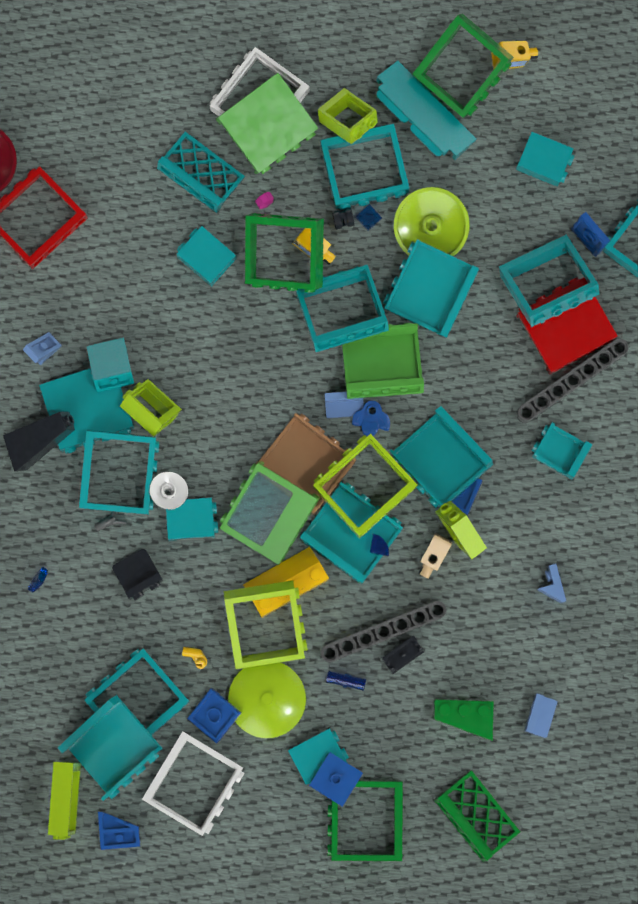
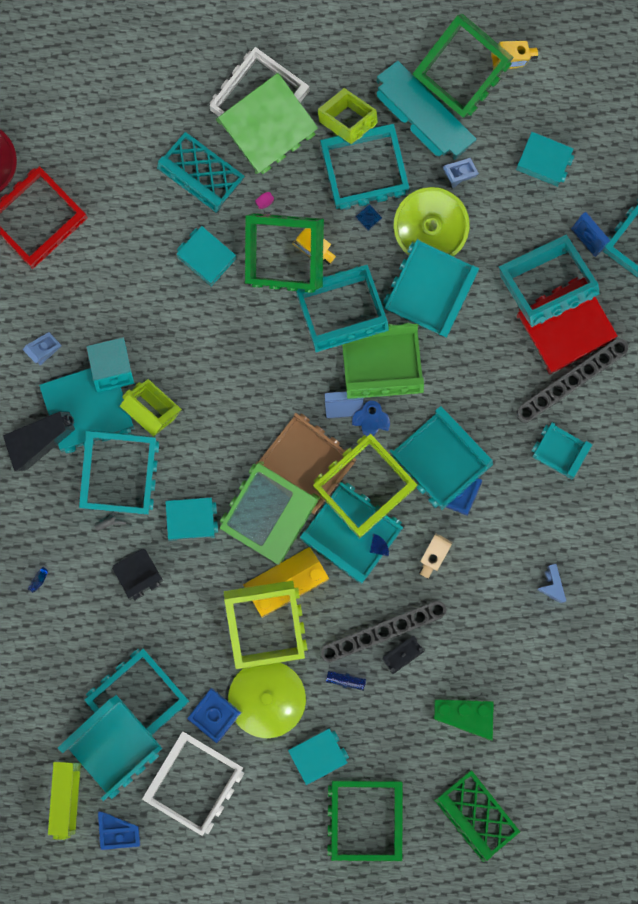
(173, 483): white dish -> none
(197, 655): yellow arm -> none
(336, 779): blue plate -> none
(343, 218): black wheel -> none
(460, 171): none -> medium blue slope
(461, 529): lime window -> none
(540, 715): medium blue panel -> none

